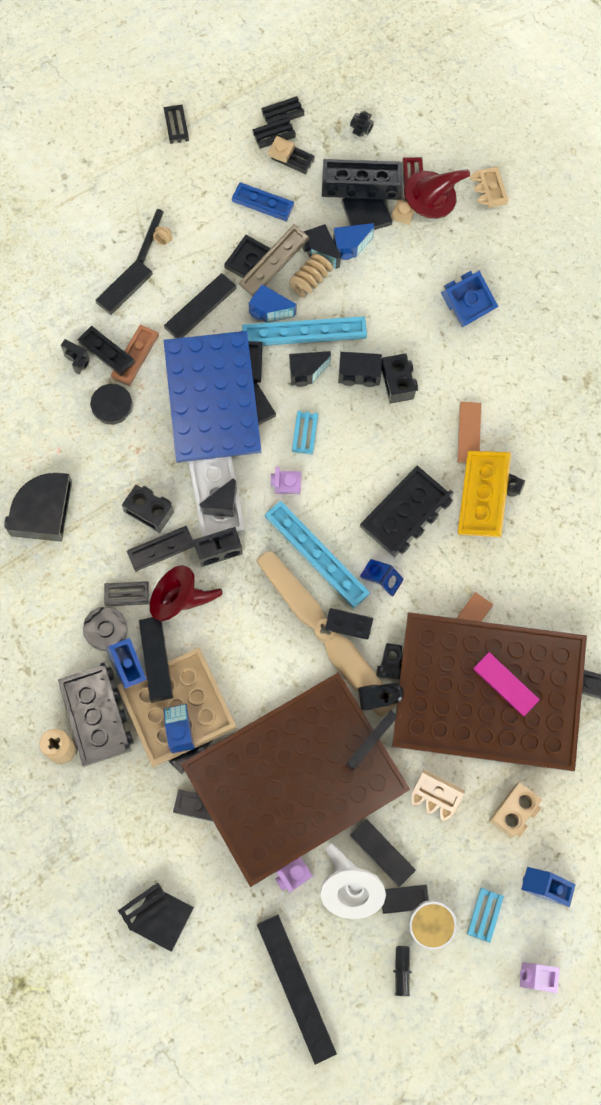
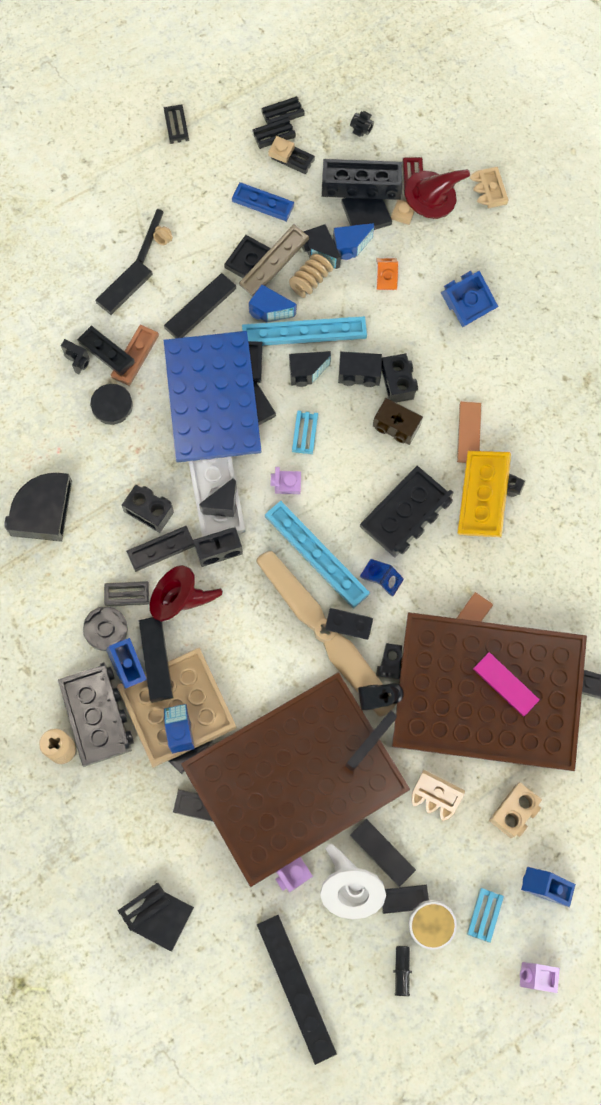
(387, 273): none -> orange bracket
(389, 414): none -> dark brown brick

